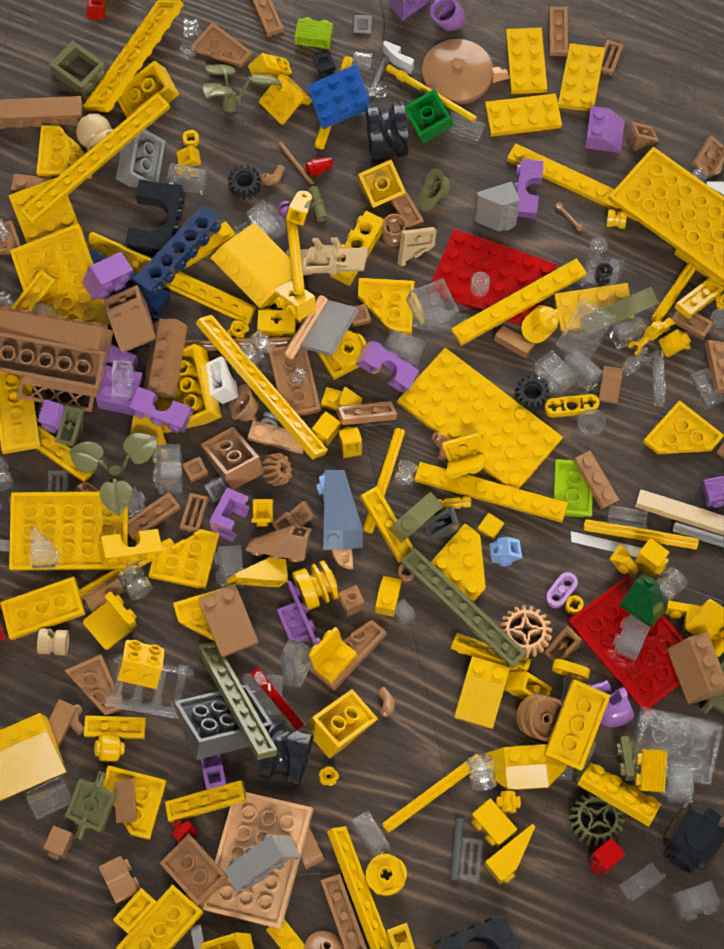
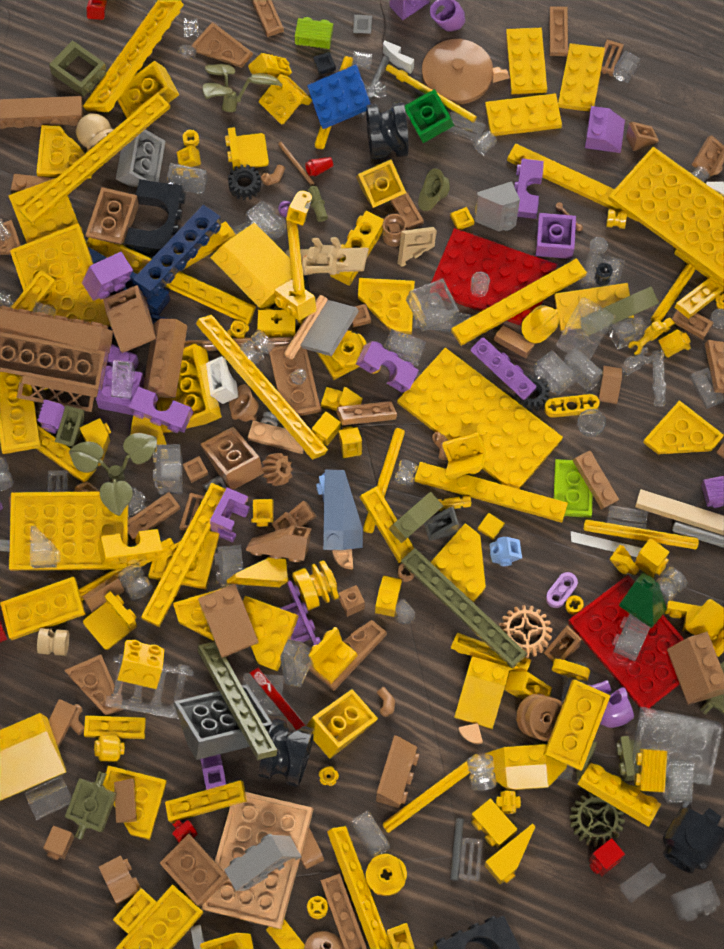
(97, 433): none -> yellow slope
(112, 216): none -> medium nougat slope
(183, 557): none -> yellow plate
(246, 149): none -> yellow bracket
(272, 629): none -> yellow plate
(314, 904): none -> yellow wheel
(397, 773): none -> medium nougat slope
(462, 218): none -> yellow tile
(471, 733): none -> light nougat tile
(485, 142): none -> clear beam
(500, 365): none -> medium lavender bracket
(555, 235): none -> medium lavender brick
(626, 67): none -> clear brick

